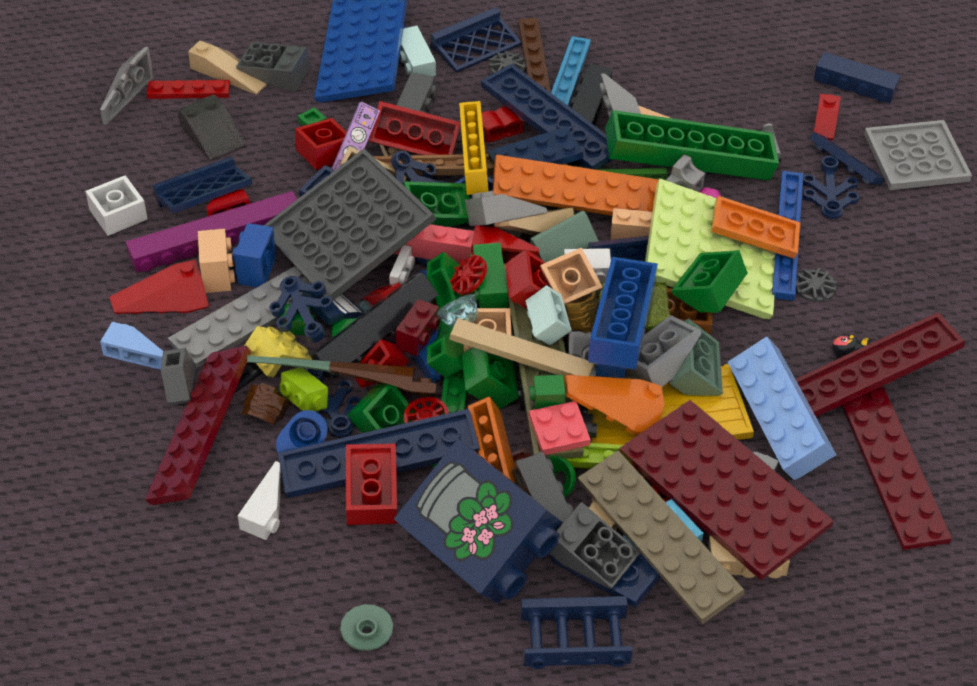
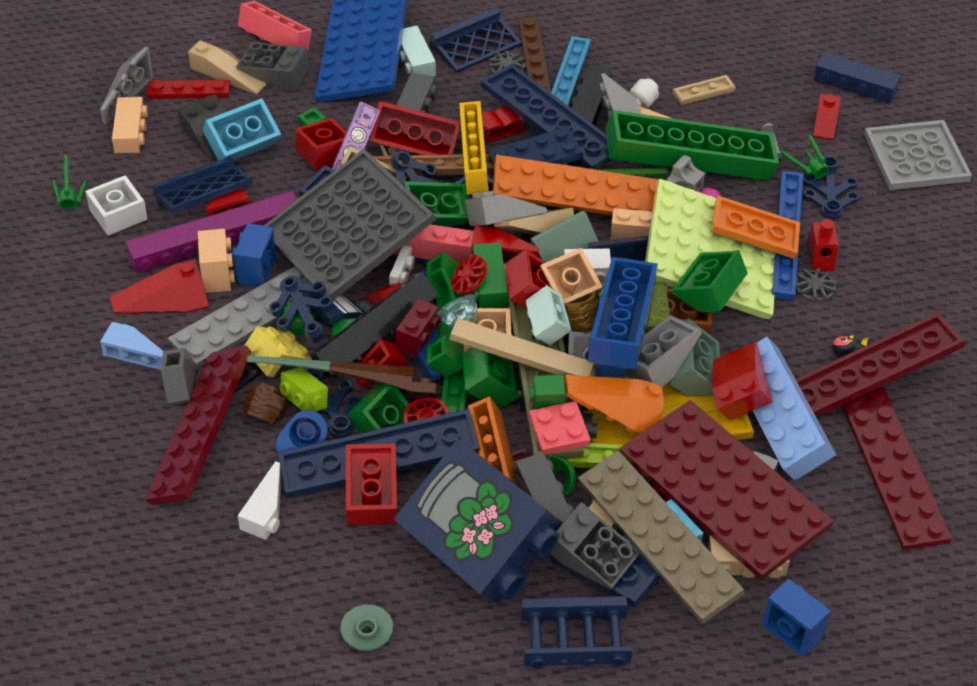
(68, 197): none -> green plant
(129, 124): none -> light nougat brick
(241, 131): none -> medium azure brick
(273, 26): none -> coral brick
(645, 92): none -> white head
(703, 90): none -> tan tile
(740, 382): none -> red slope
(796, 617): none -> blue brick
(816, 165): none -> green plant
(823, 236): none -> red torso
(852, 164): dark blue plate -> none

